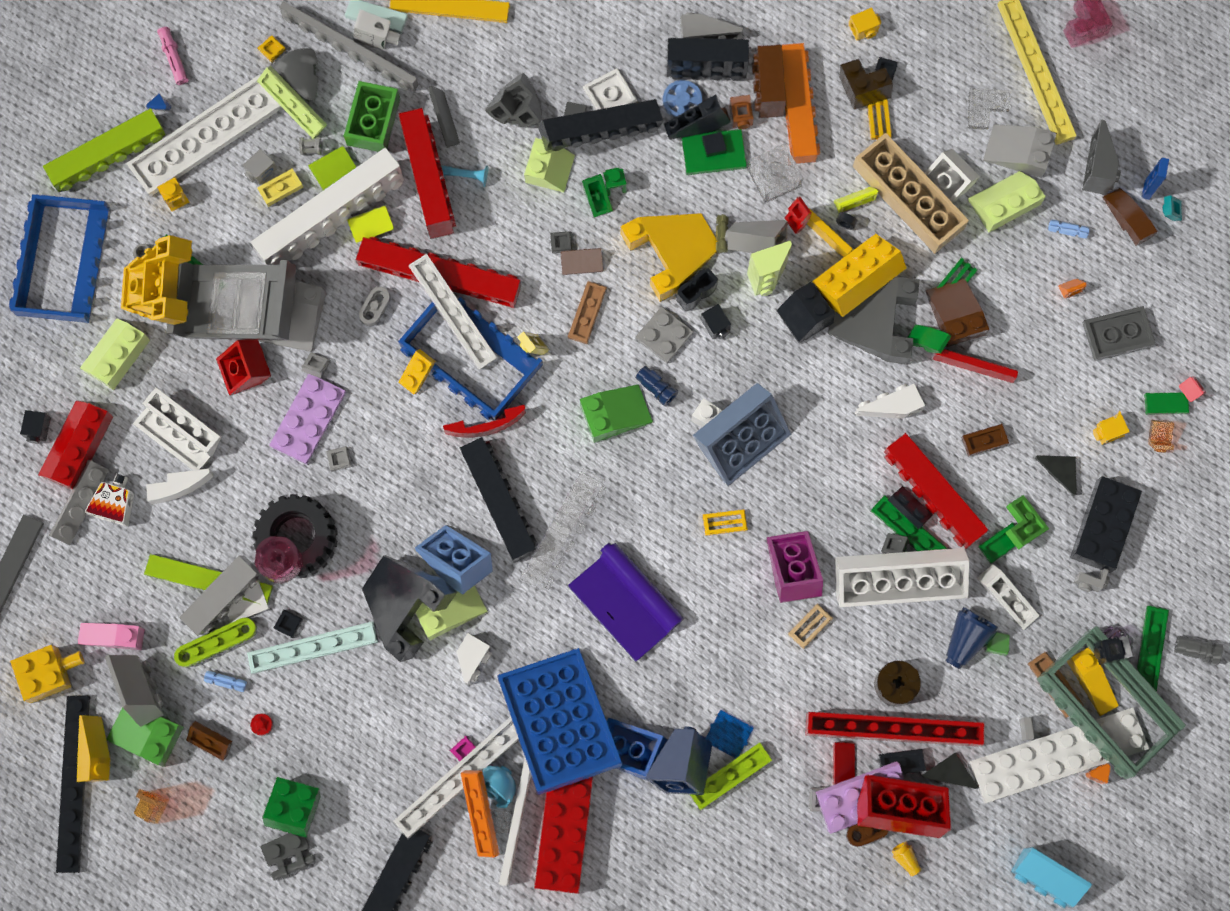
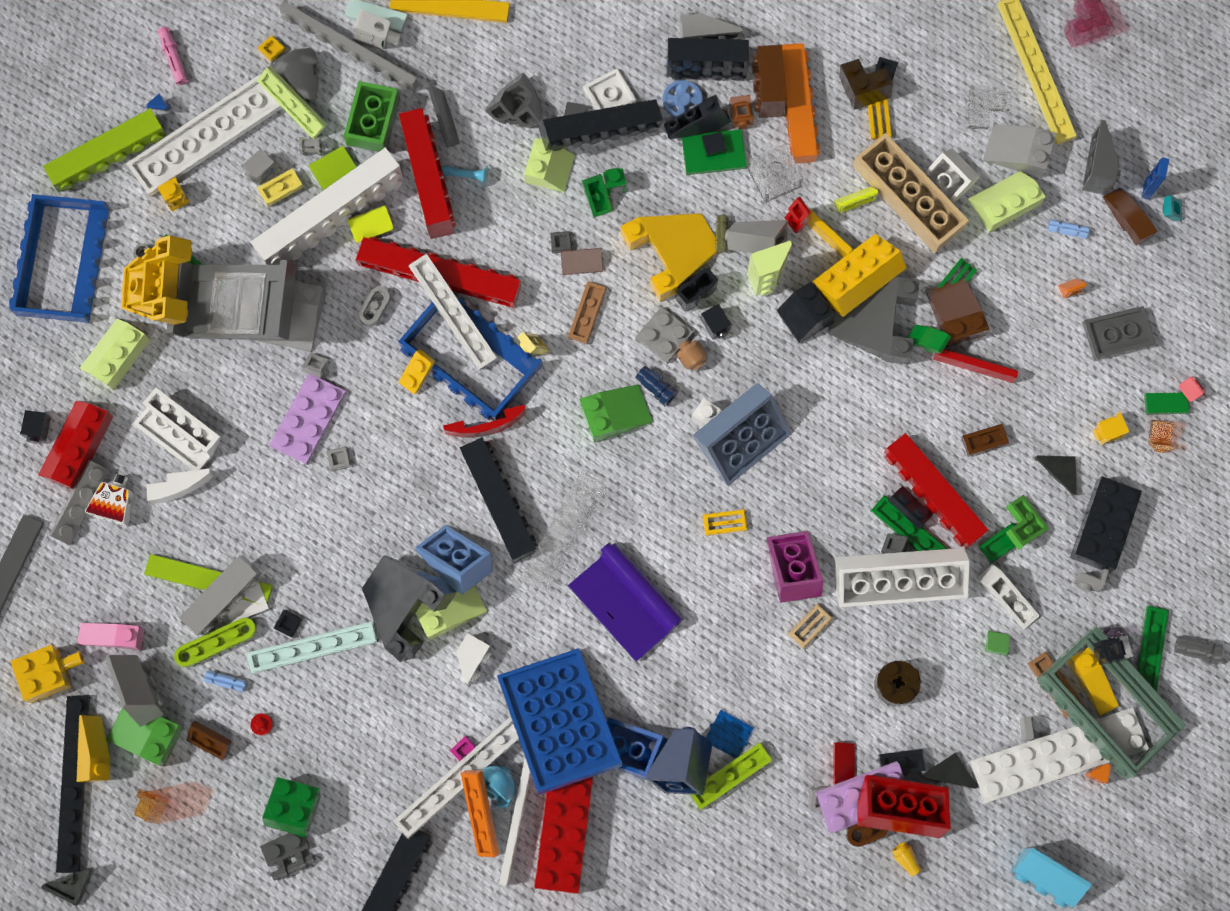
(70, 887): none -> pearl dark grey tile
(243, 366): red slope -> none
(269, 567): clear pink brick -> none
(306, 508): black tyre -> none
(692, 354): none -> medium nougat head
(846, 221): black tile -> none
(865, 24): yellow brick -> none
(894, 729): red brick -> none
(898, 404): white slope -> none
(968, 637): dark blue cone -> none

